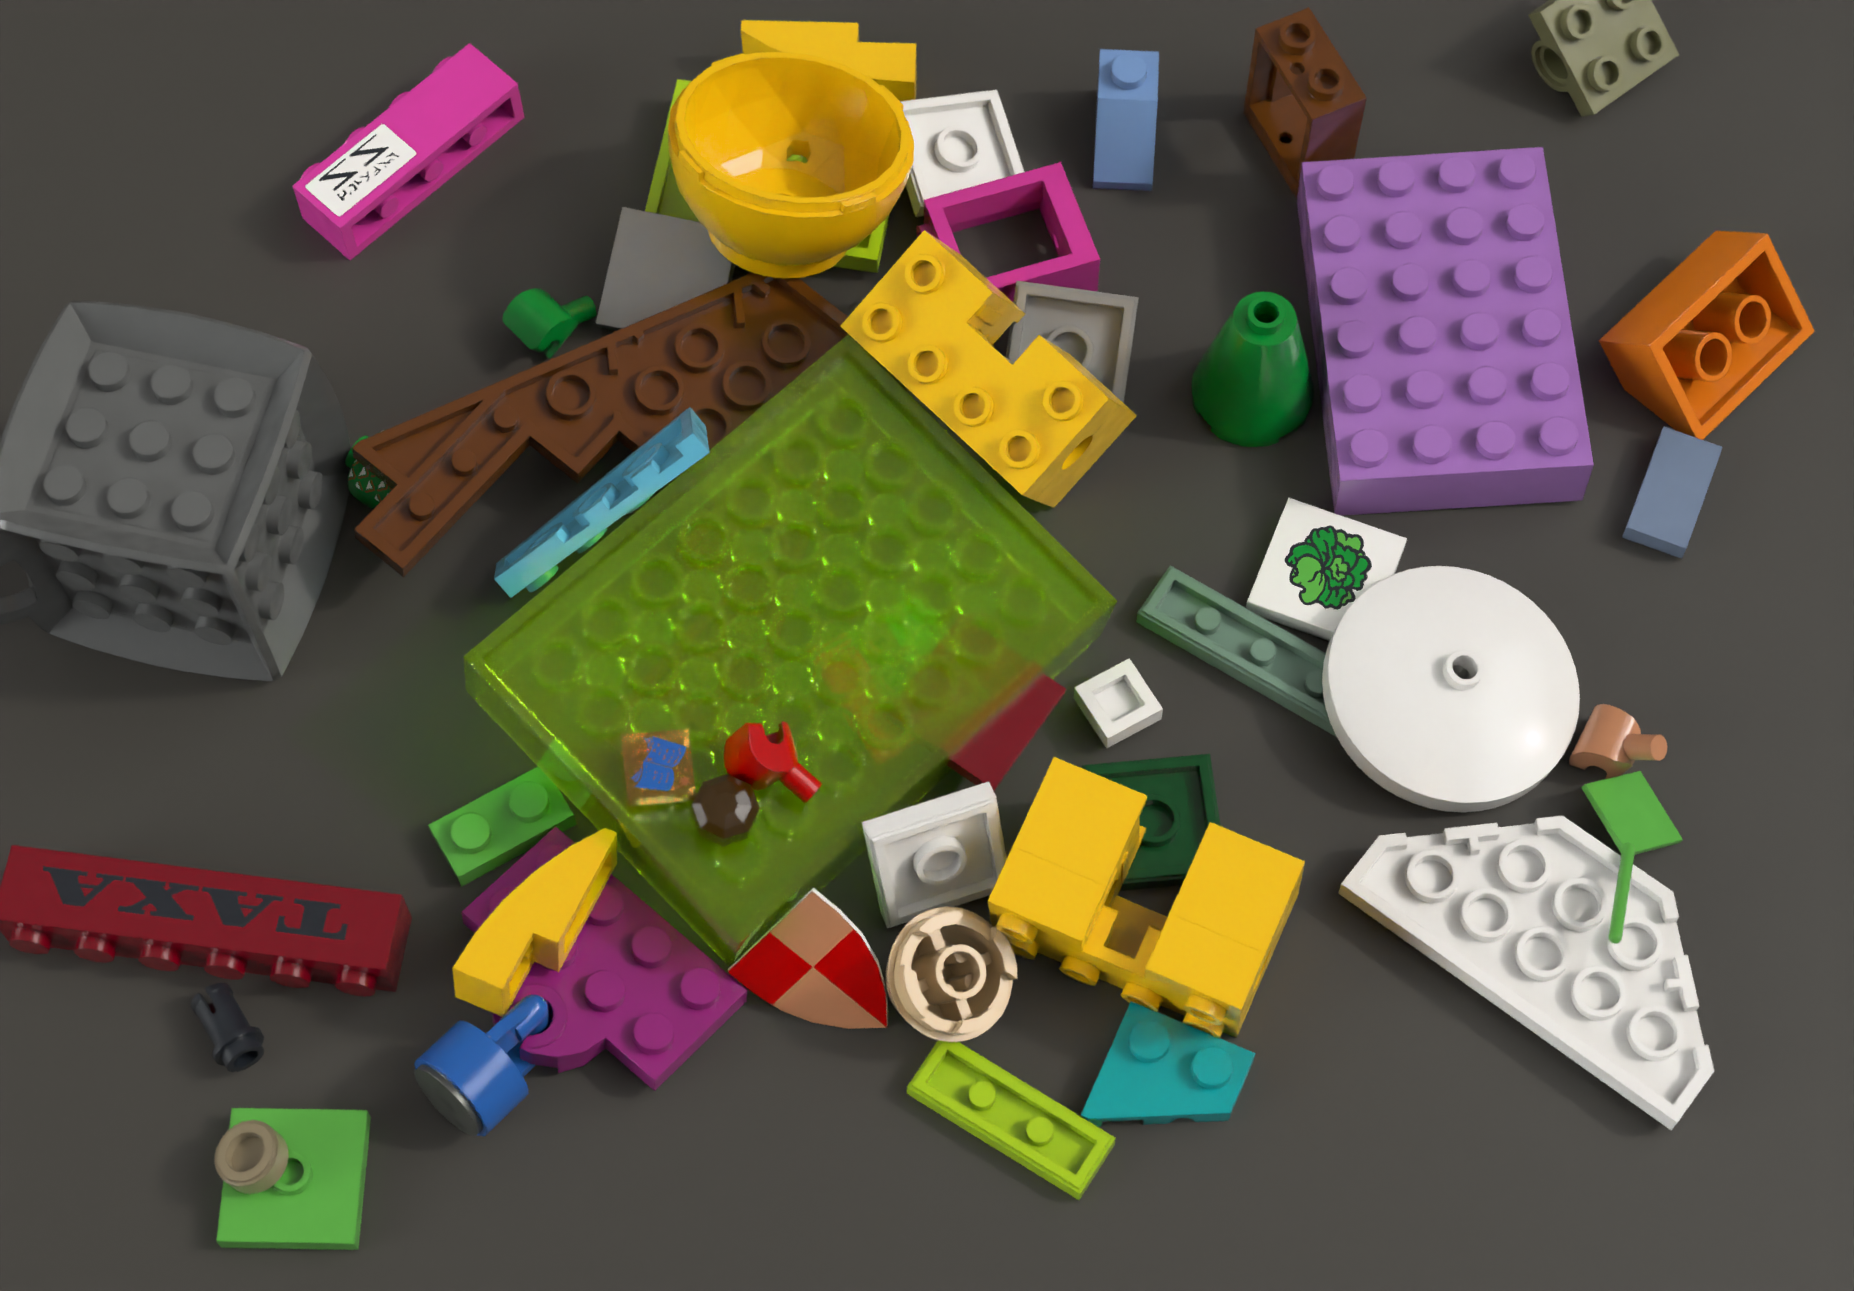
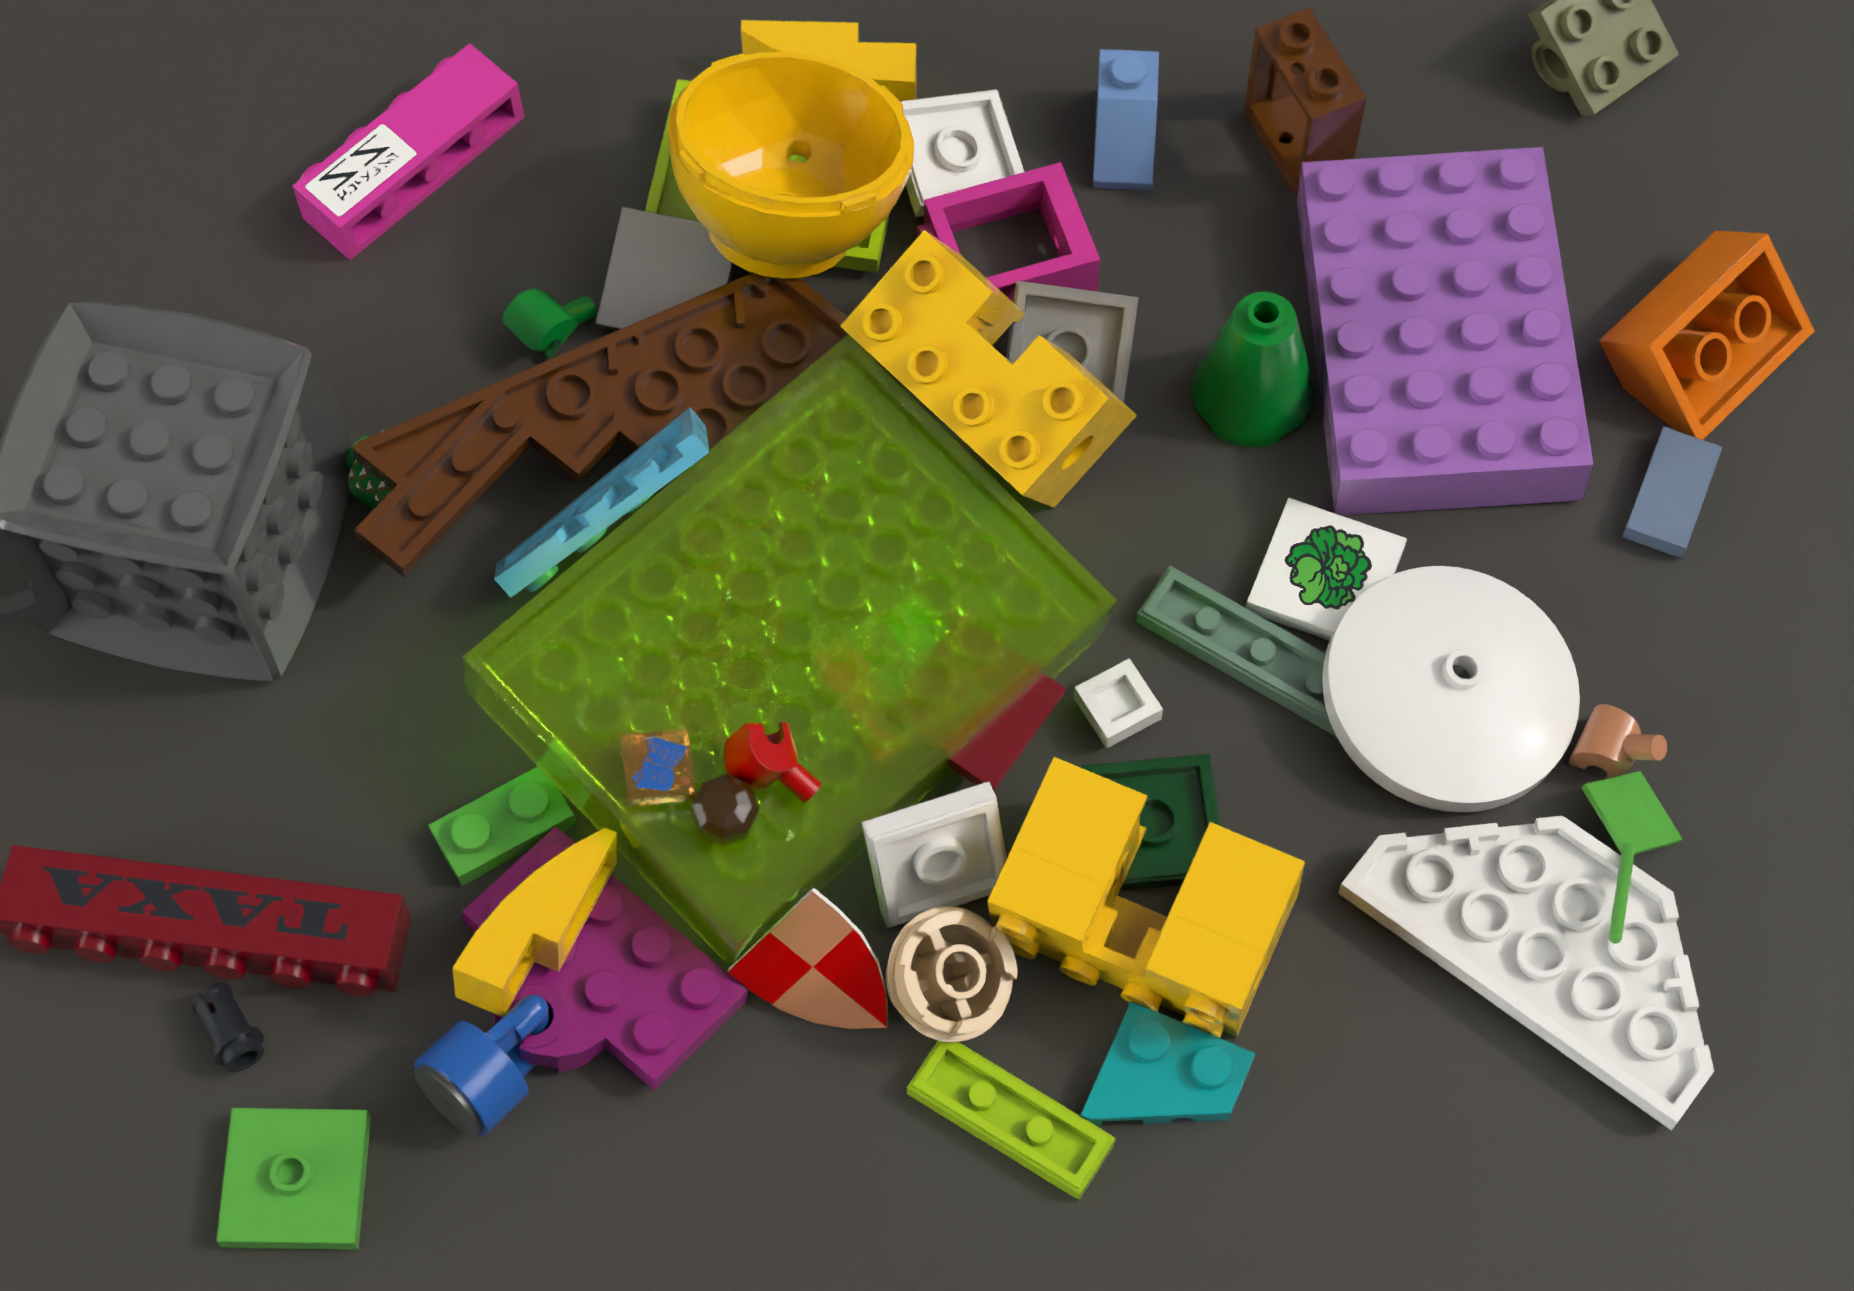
(251, 1157): dark tan tile -> none

